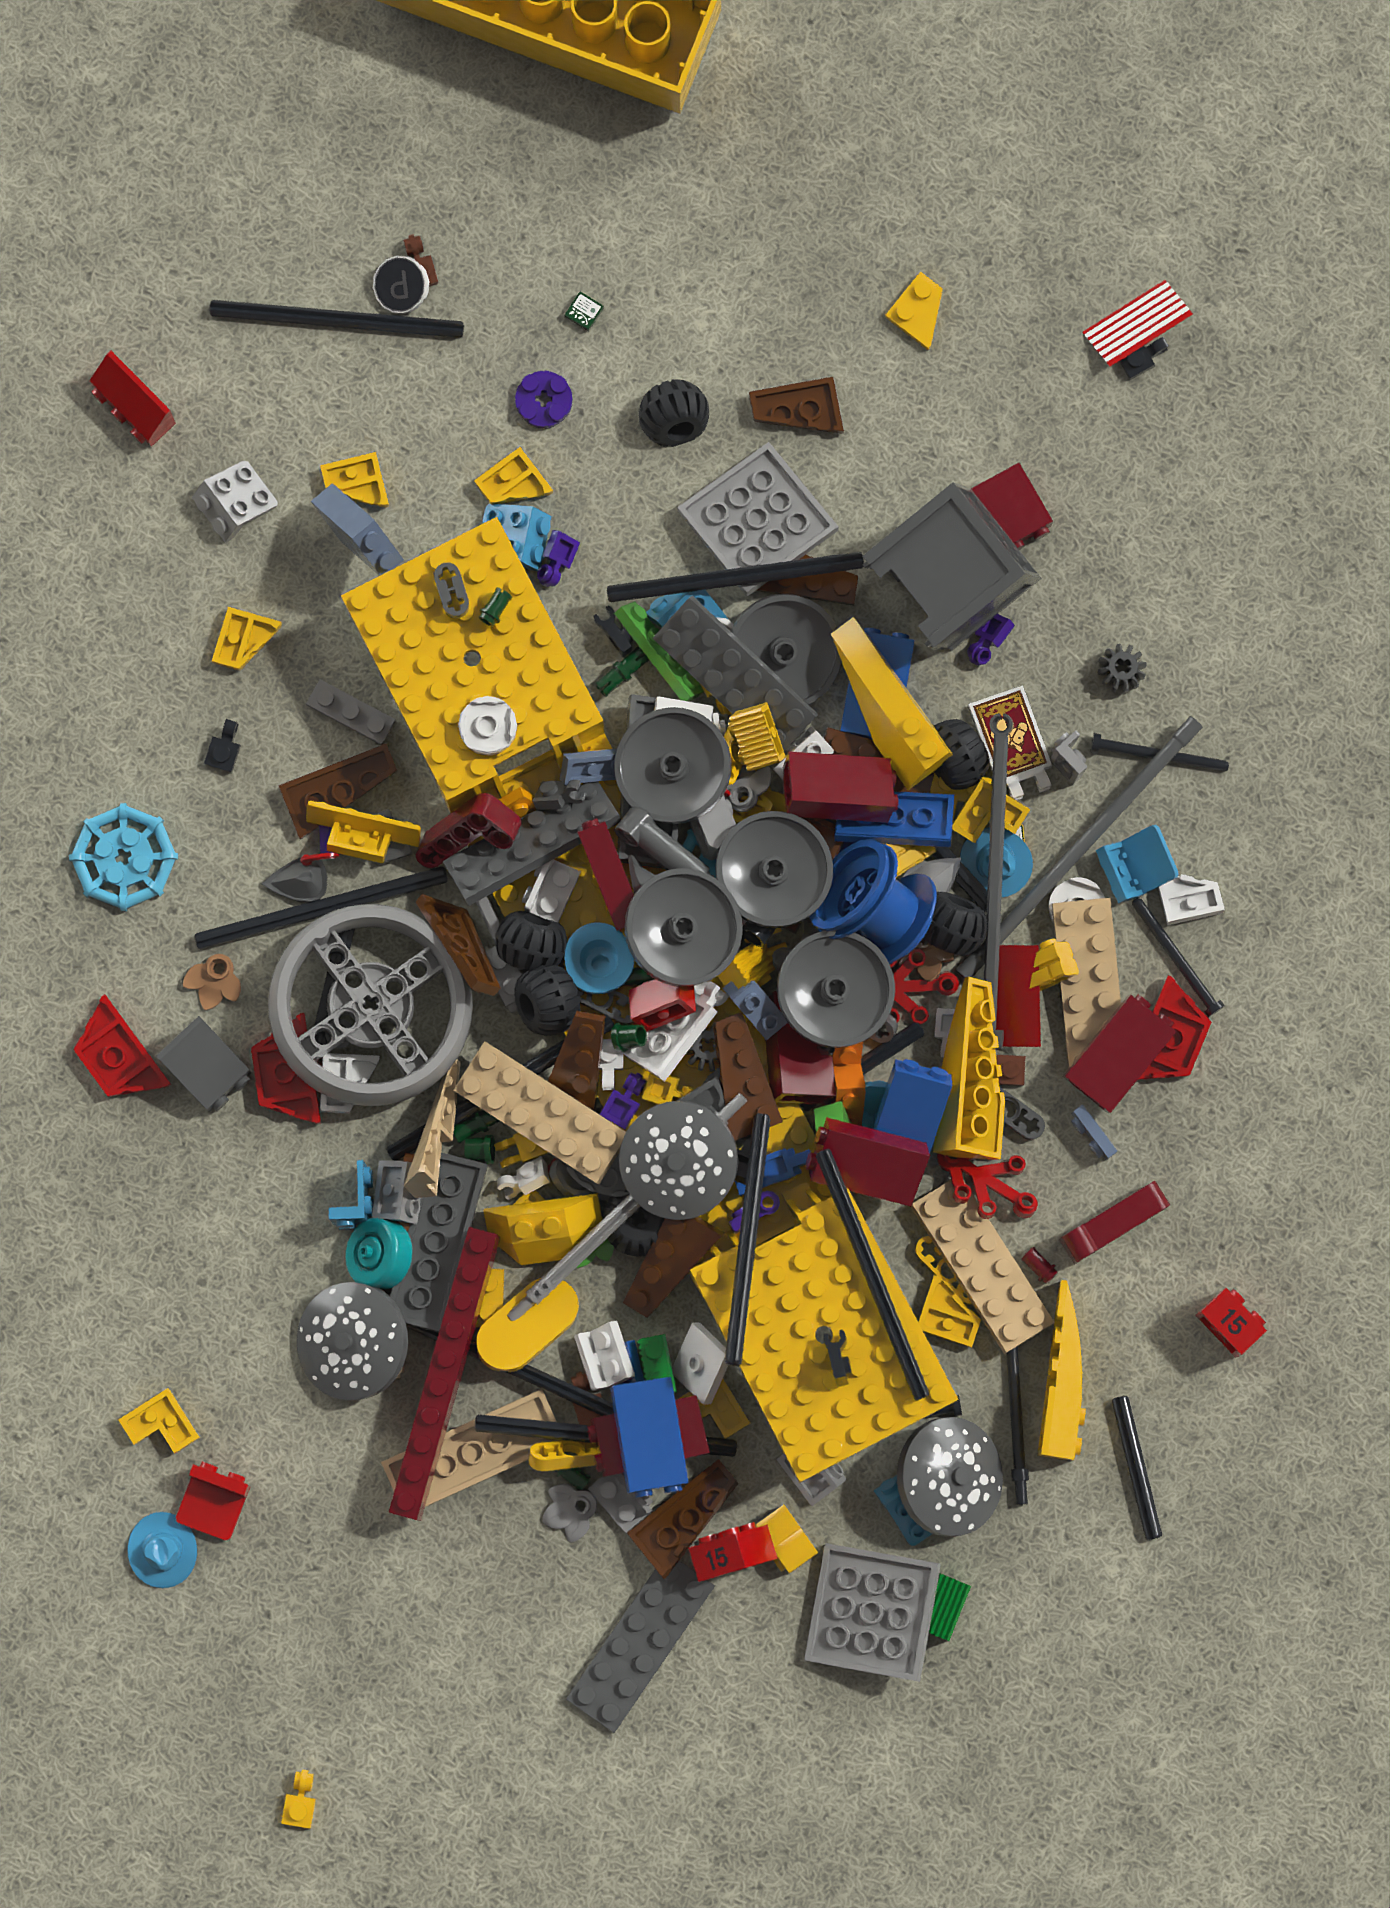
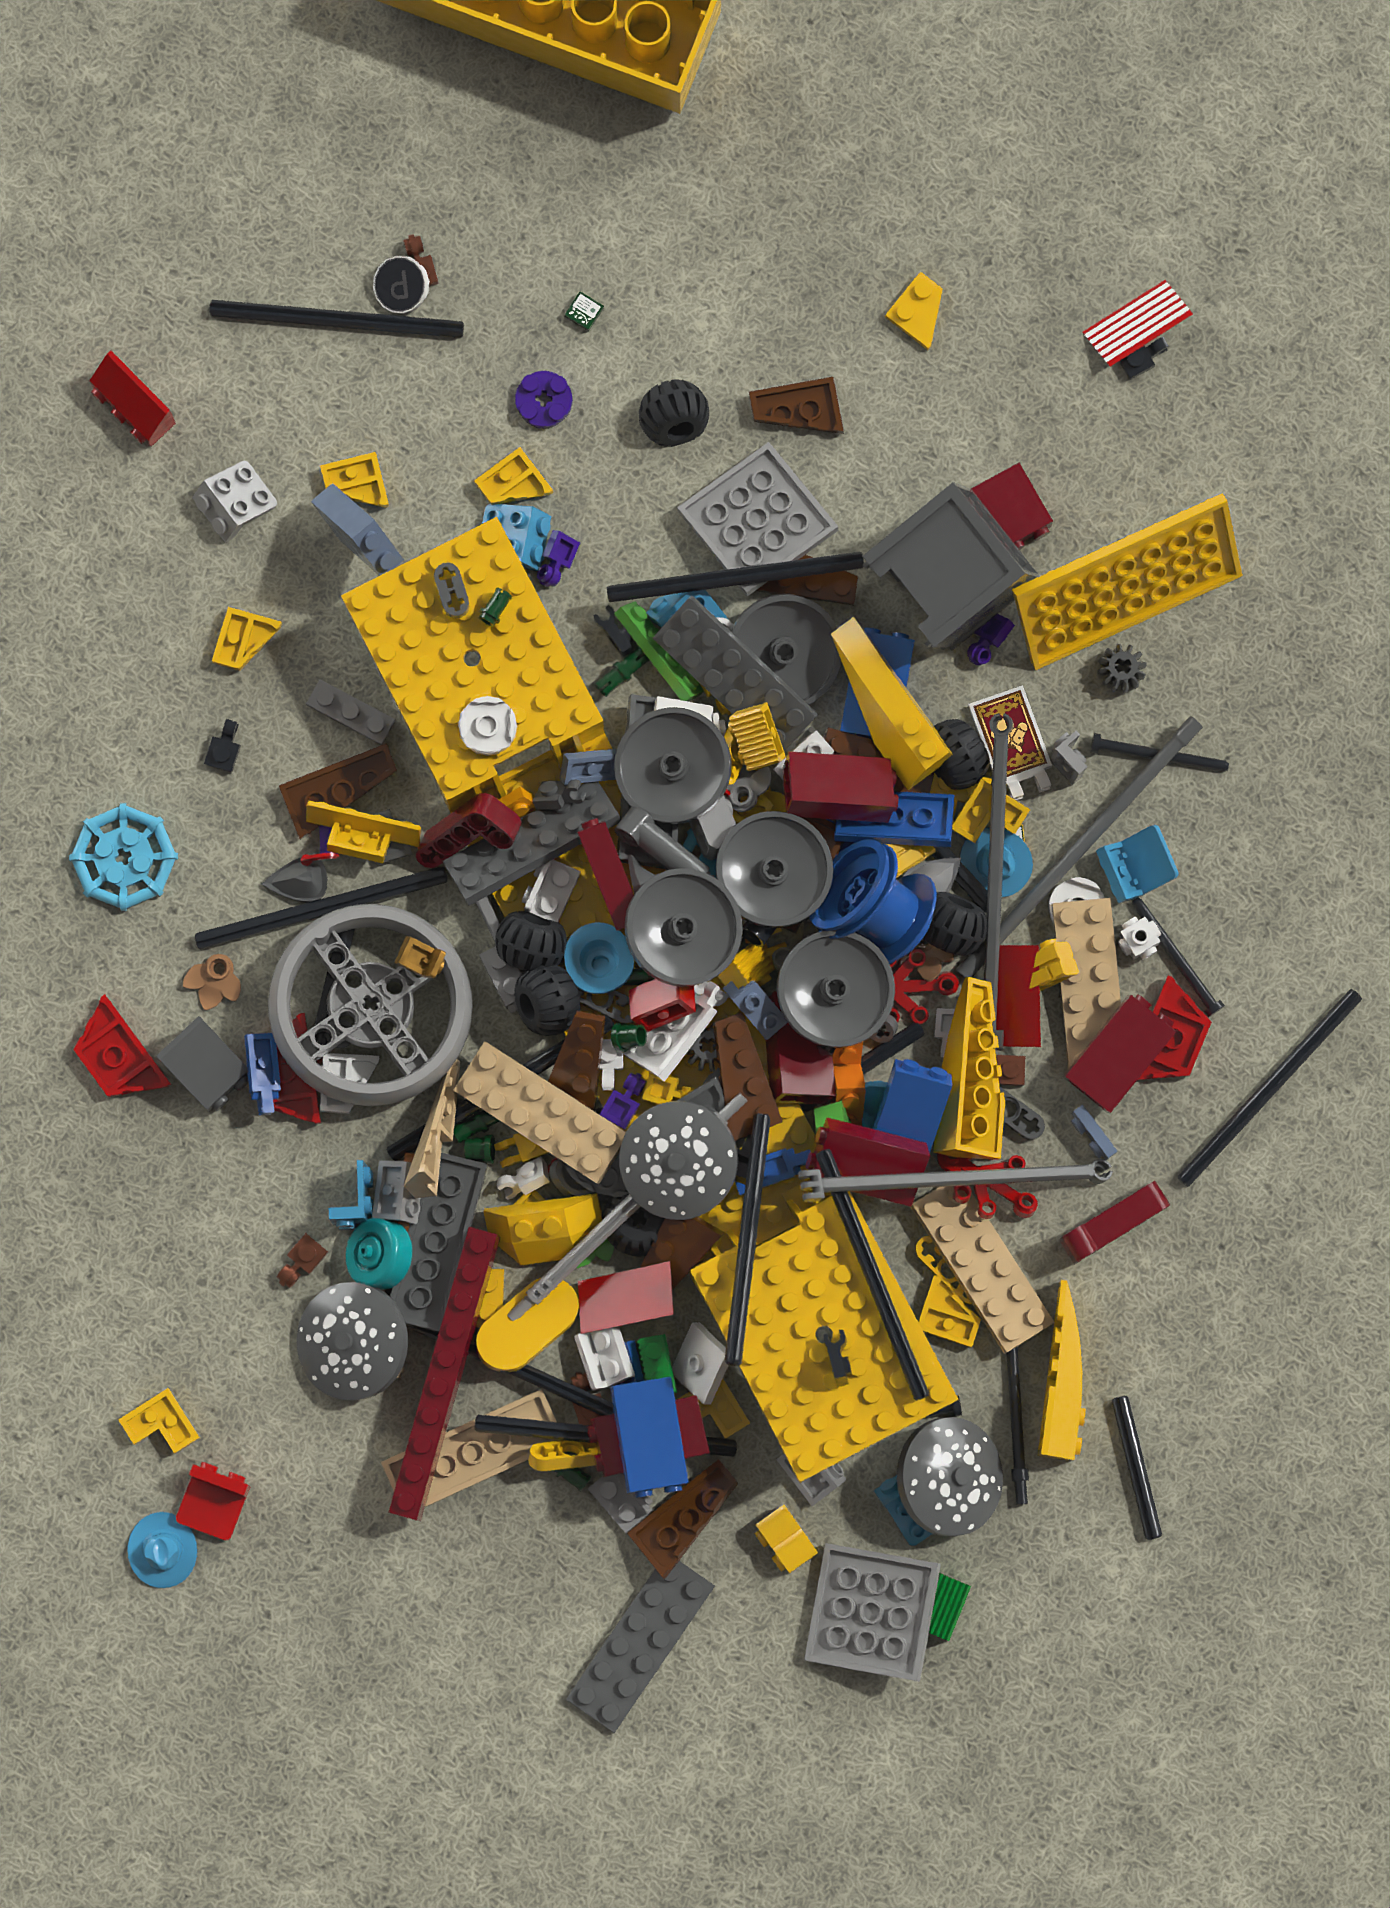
(262, 1070): none -> blue hinge
(299, 1809): yellow plate -> none
(306, 1255): none -> copper plate
(420, 958): none -> pearl gold bracket
(461, 941): reddish brown wing -> none
(566, 1513): light grey plate -> none
(625, 1297): none -> sticker
(732, 1551): red brick -> none
(735, 1224): dark purple plate -> none
(951, 1178): none -> hinge
(1039, 1265): dark red pin -> none
(1128, 582): none -> yellow plate
(1131, 945): none -> white brick
(1190, 899): white wing -> none
(1232, 1321): red brick -> none
(1269, 1087): none -> black axle

